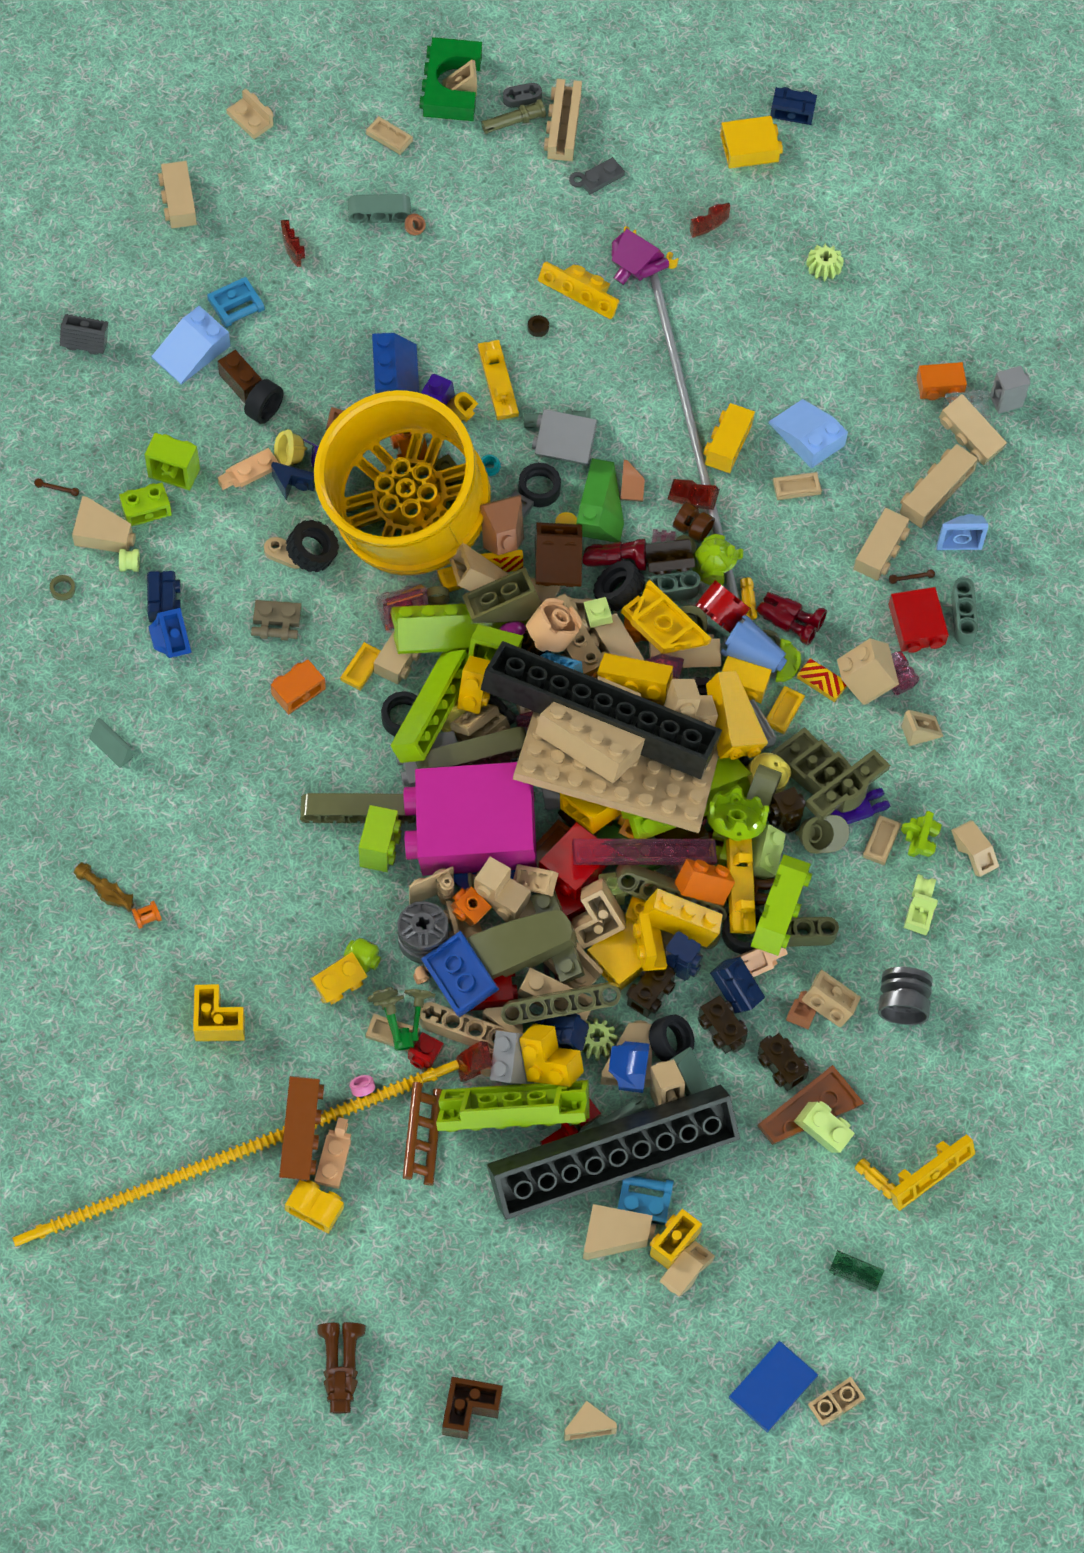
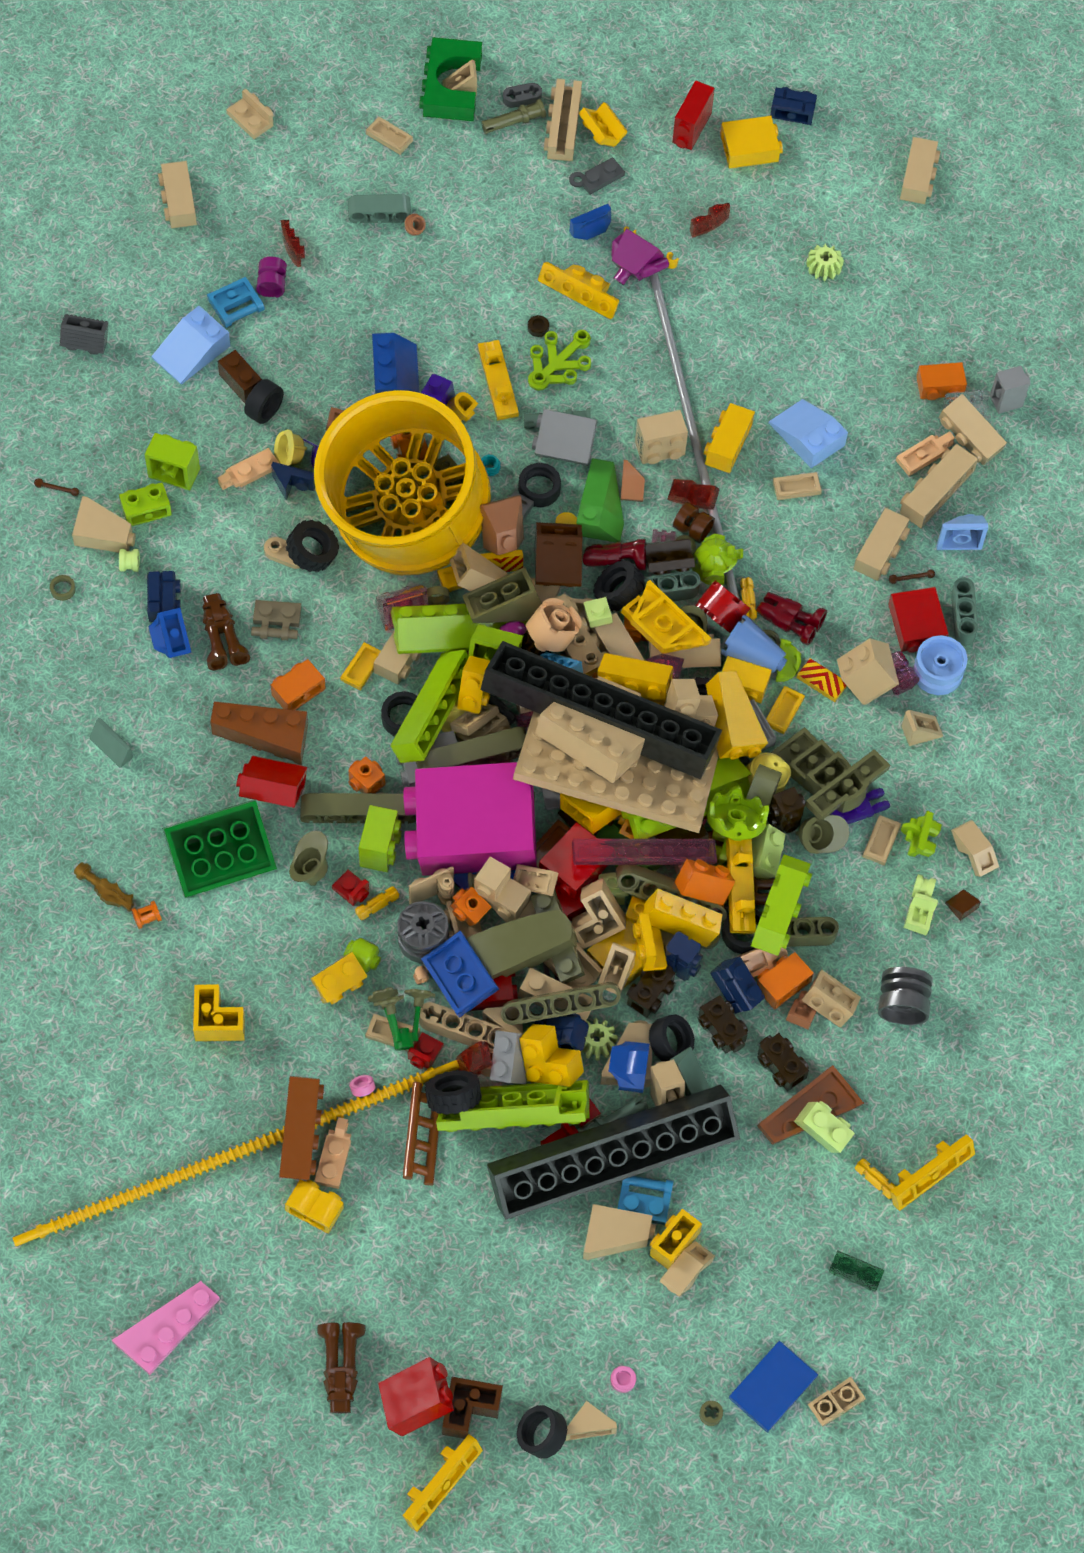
(162, 1331): none -> bright pink wing
(218, 621): none -> reddish brown piece
(219, 848): none -> green slope
(262, 728): none -> dark orange wedge
(271, 277): none -> magenta wheel
(272, 781): none -> red brick
(310, 858): none -> olive piece
(351, 888): none -> red bracket
(366, 776): none -> orange brick
(377, 903): none -> yellow axle
(416, 1396): none -> red brick
(433, 1494): none -> yellow hinge
(453, 1092): none -> black tyre
(555, 1437): none -> black tyre
(558, 362): none -> lime plant
(591, 223): none -> blue slope
(603, 124): none -> yellow bracket
(618, 966): none -> tan slope
(623, 1379): none -> bright pink tile
(661, 437): none -> tan brick
(693, 115): none -> red brick
(709, 1421): none -> olive bush
(784, 979): none -> orange brick
(920, 170): none -> tan brick
(924, 453): none -> light nougat hinge
(940, 665): none -> light blue wheel
(963, 904): none -> reddish brown slope

